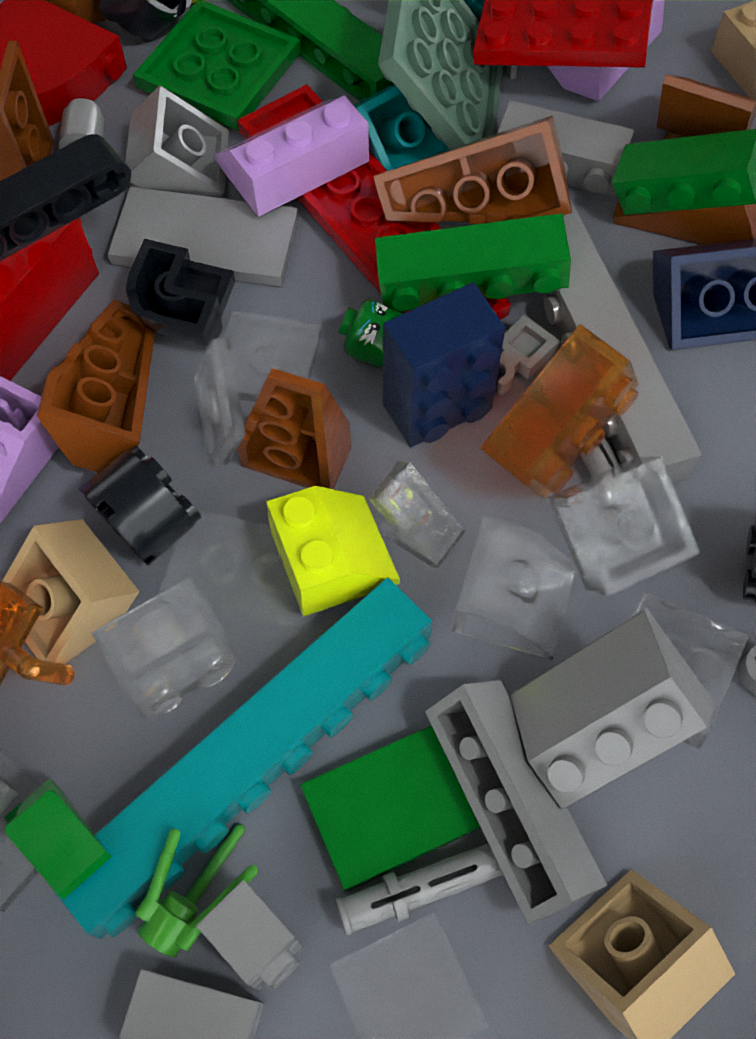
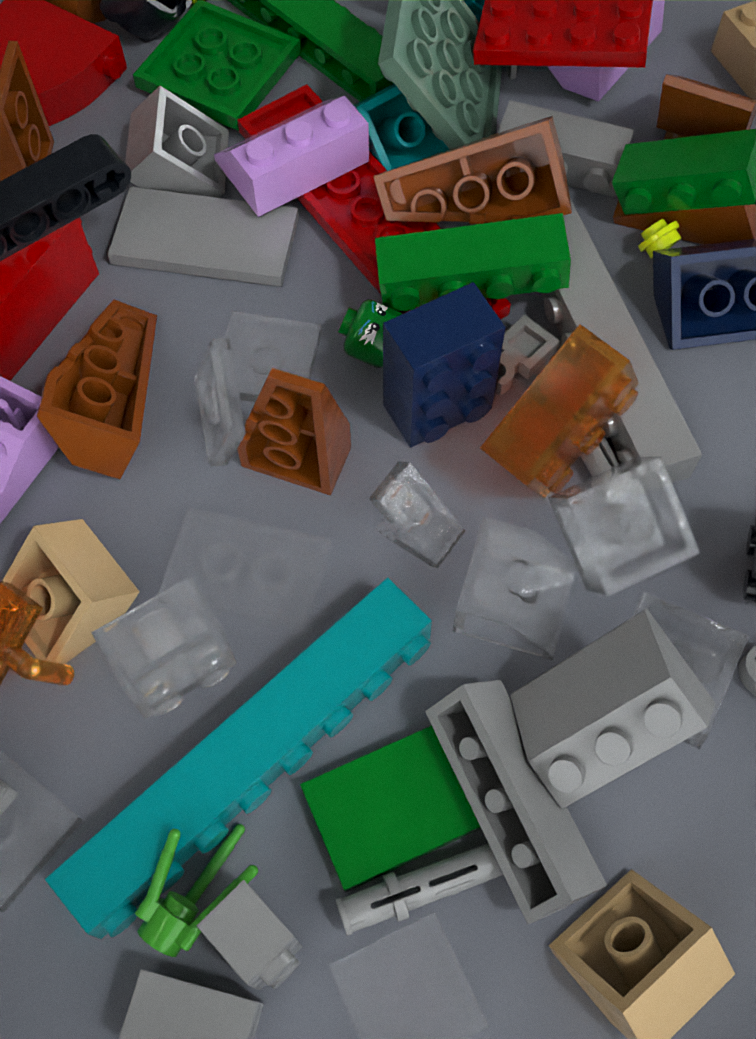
(55, 838): green slope -> none
(79, 120): light grey brick -> none
(140, 503): black brick -> none
(178, 294): black brick -> none
(328, 547): neon yellow slope -> none
(659, 237): none -> neon yellow plate

